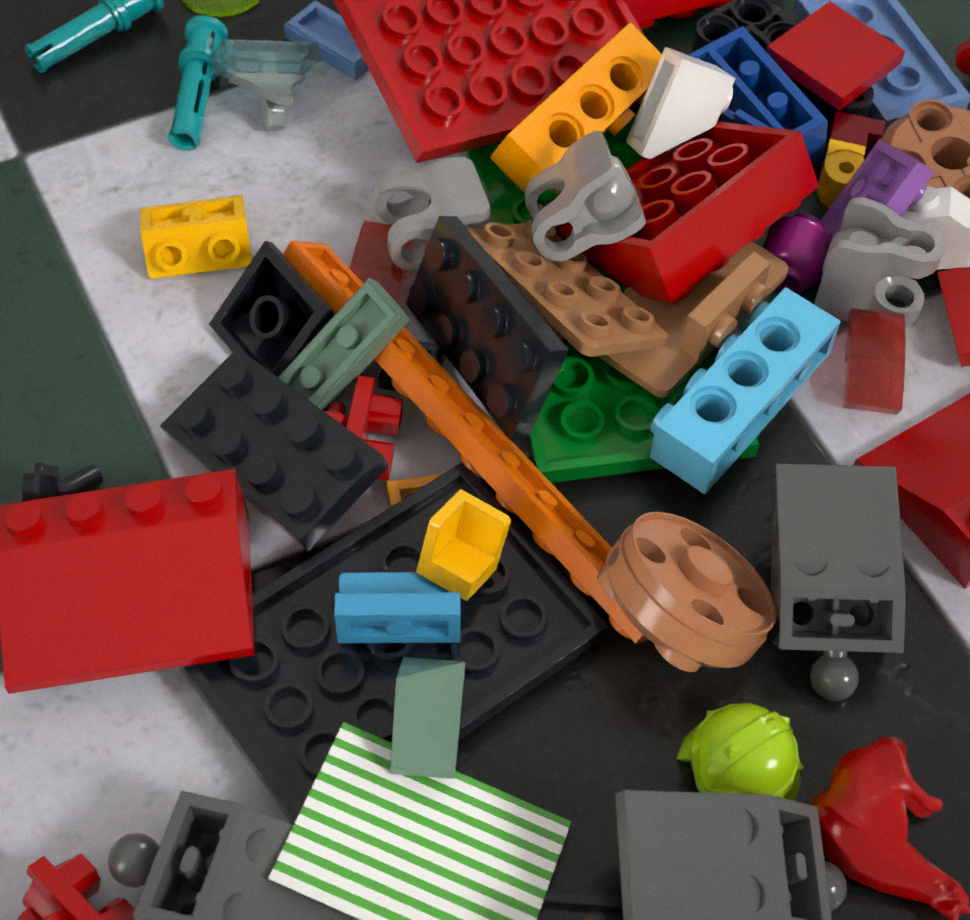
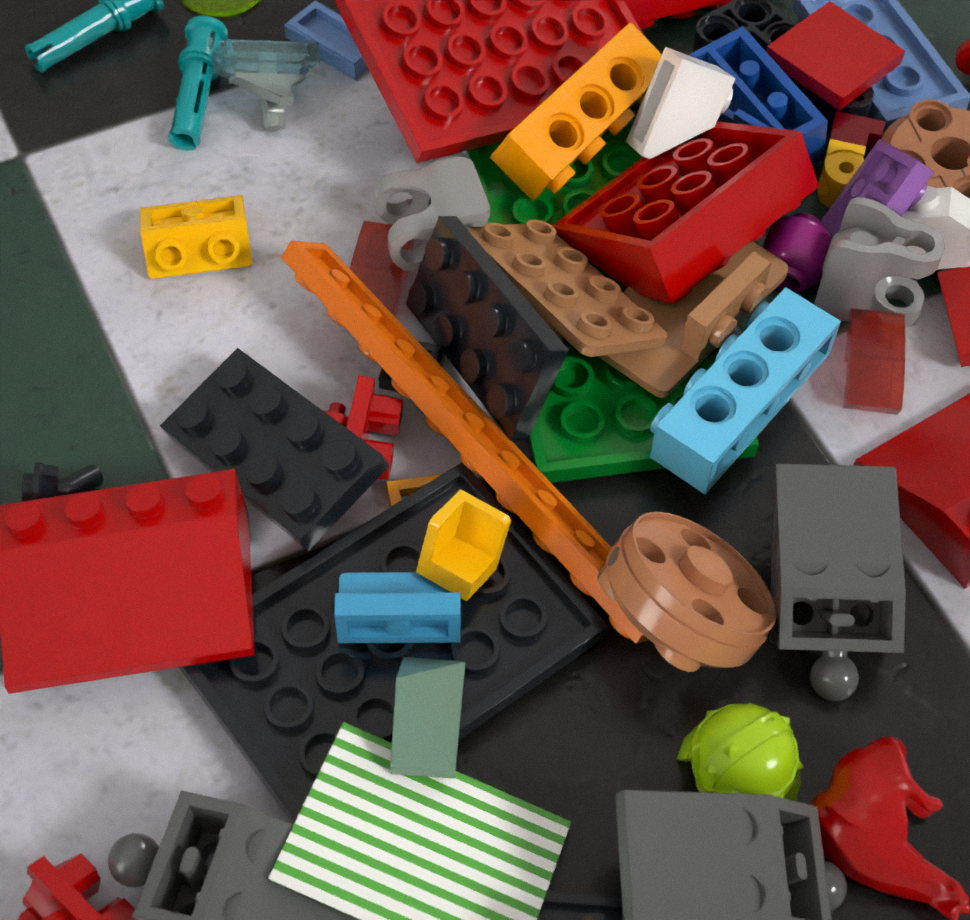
(271, 311): black slope -> none
(346, 345): sand green tile -> none
(593, 198): light grey piece -> none

